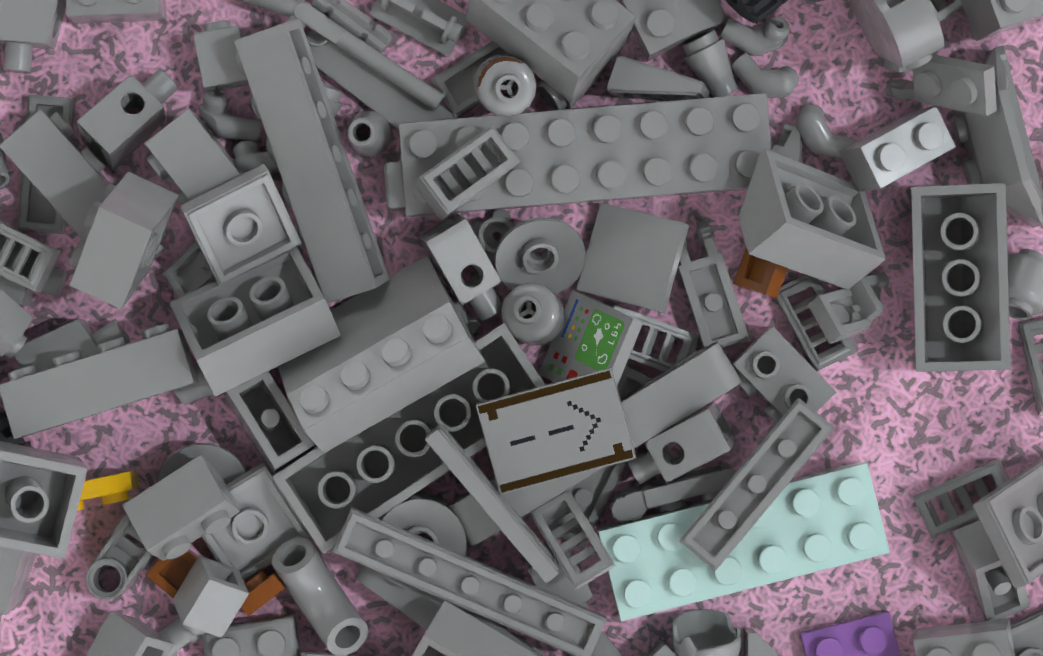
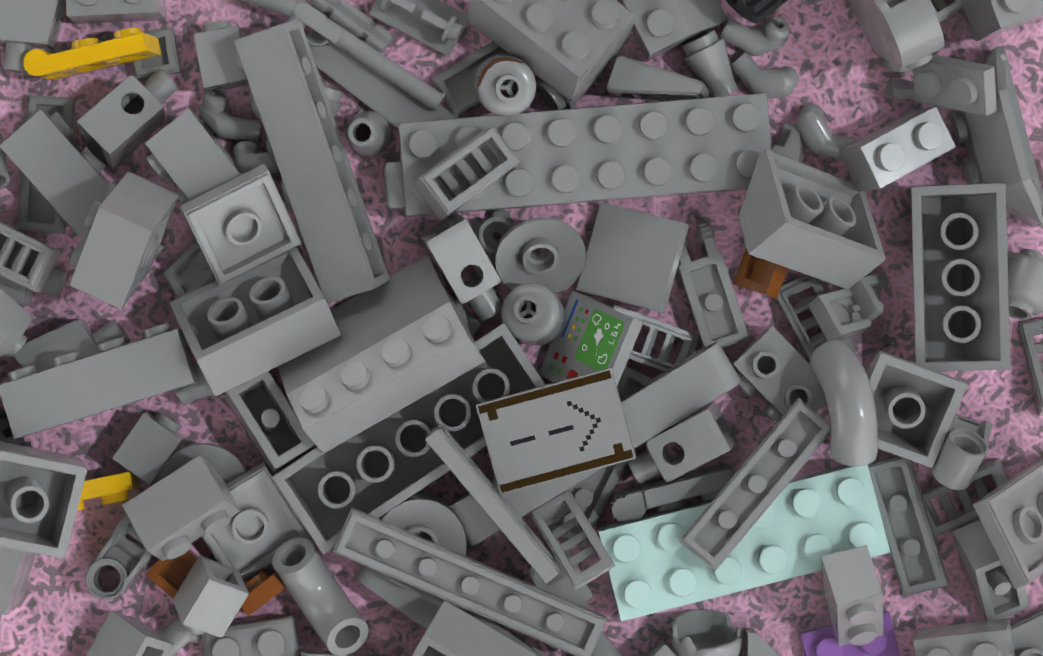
(90, 55): none -> yellow plate
(150, 445): none -> light grey brick
(167, 62): none -> light grey tile
(849, 403): none -> light grey cylinder
(853, 596): none -> light grey brick
(907, 526): none -> light grey tile
(913, 407): none -> light grey slope
(962, 452): none -> light grey piece

